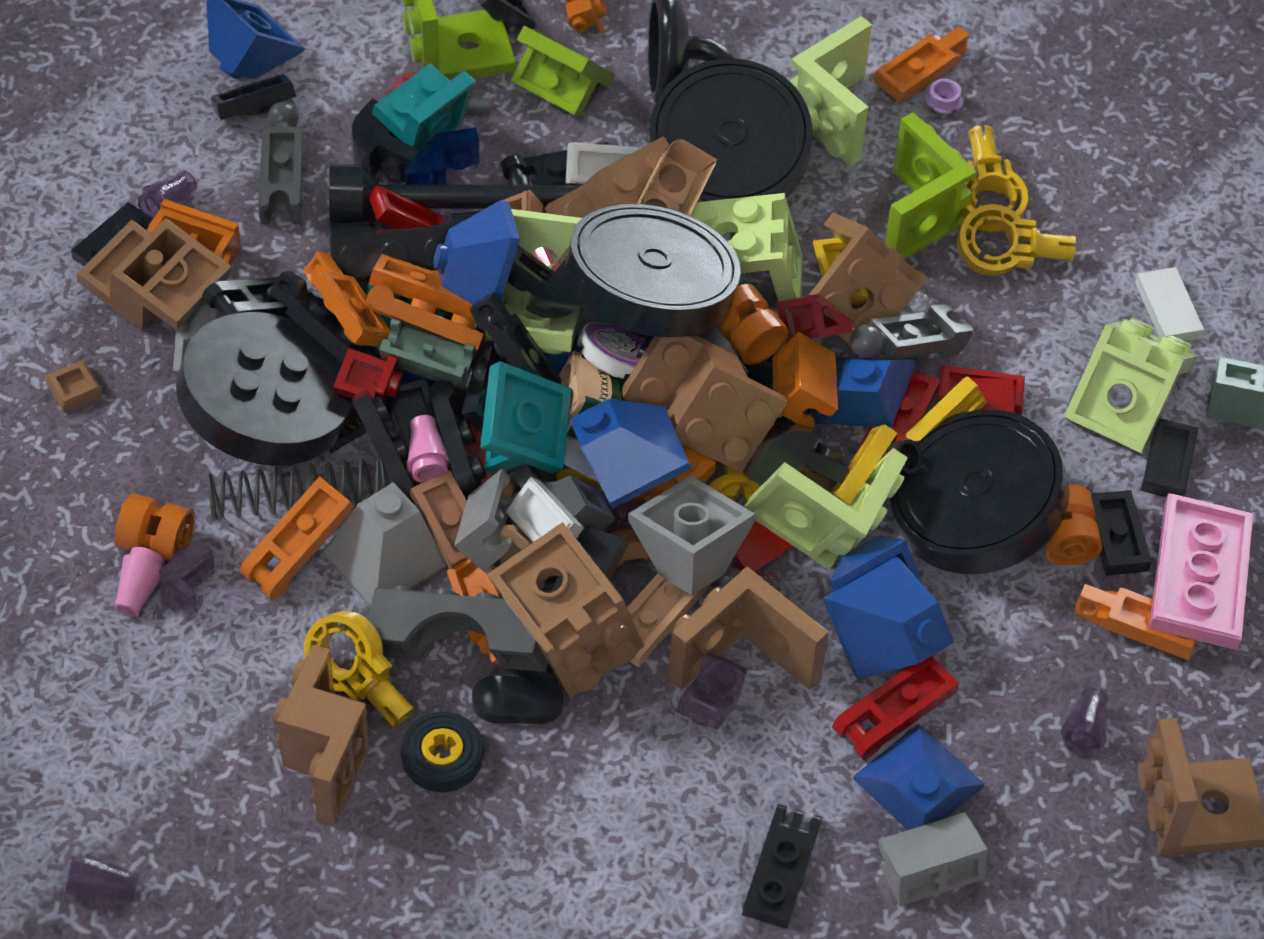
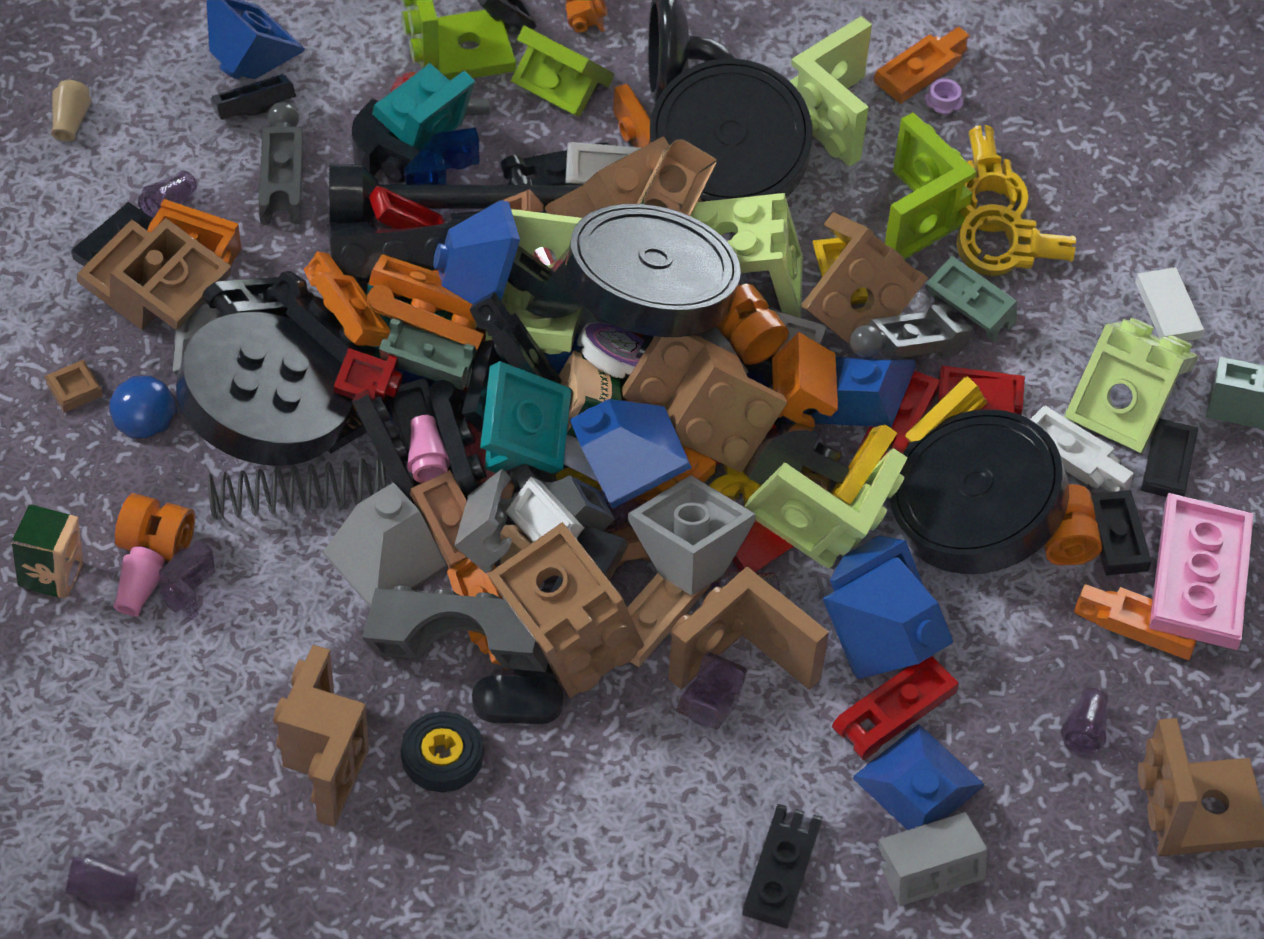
(56, 539): none -> dark green piece
(69, 108): none -> tan cone
(142, 407): none -> blue hair
(296, 537): orange plate -> none
(370, 669): yellow pin -> none
(631, 116): none -> orange plate
(813, 317): dark red slope -> none
(911, 451): black hinge -> none
(973, 297): none -> sand green hinge
(1083, 453): none -> white hinge

